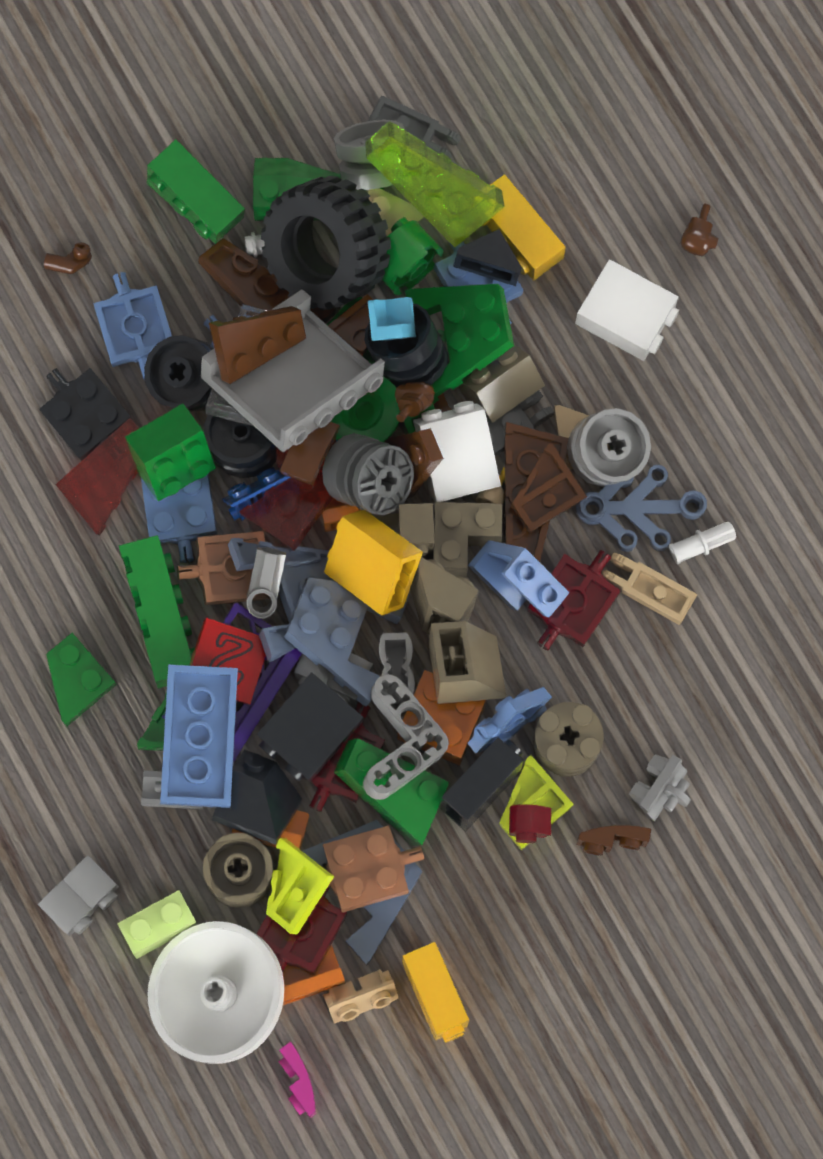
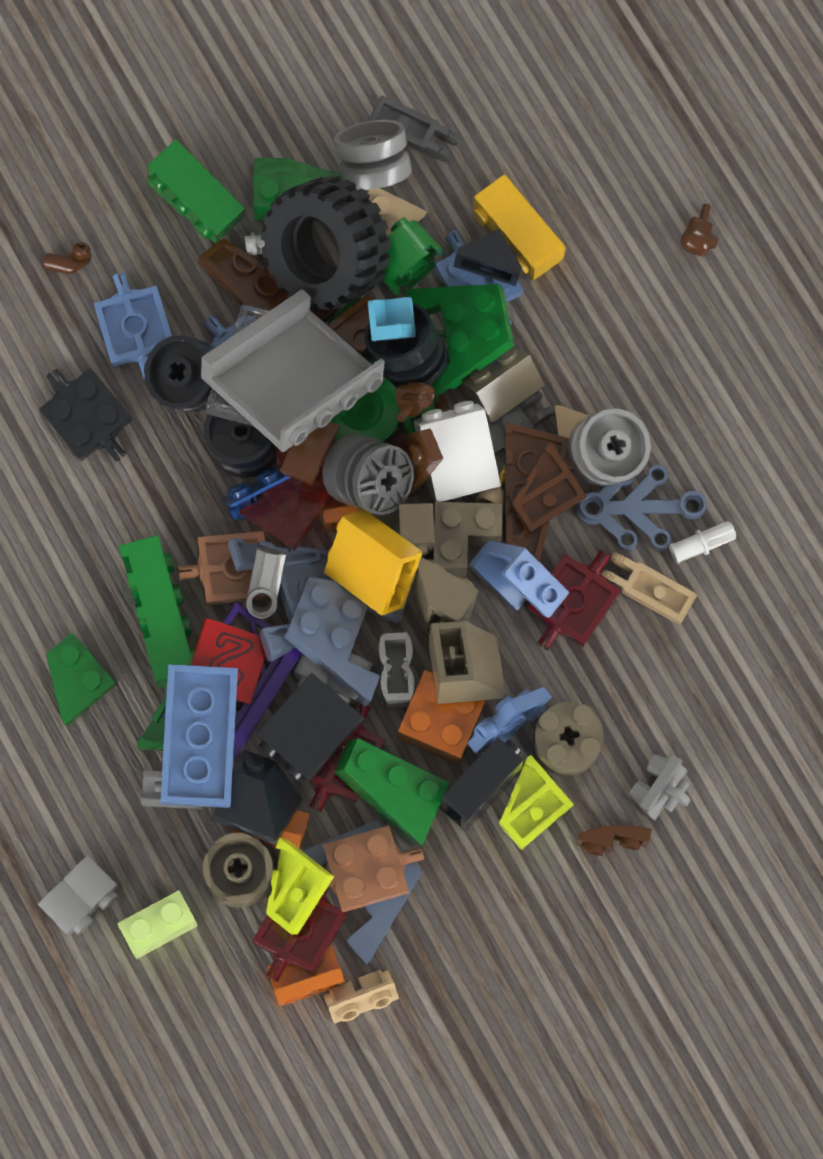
(101, 478): clear red wing -> none
(170, 452): green brick -> none
(181, 516): medium blue plate -> none
(215, 992): white dish -> none
(255, 340): reddish brown wing -> none
(302, 1090): dark pink slope -> none
(415, 738): light grey beam -> none
(436, 992): yellow brick -> none
(438, 188): clear neon green wedge -> none
(529, 822): dark red plate -> none
(627, 310): white brick -> none

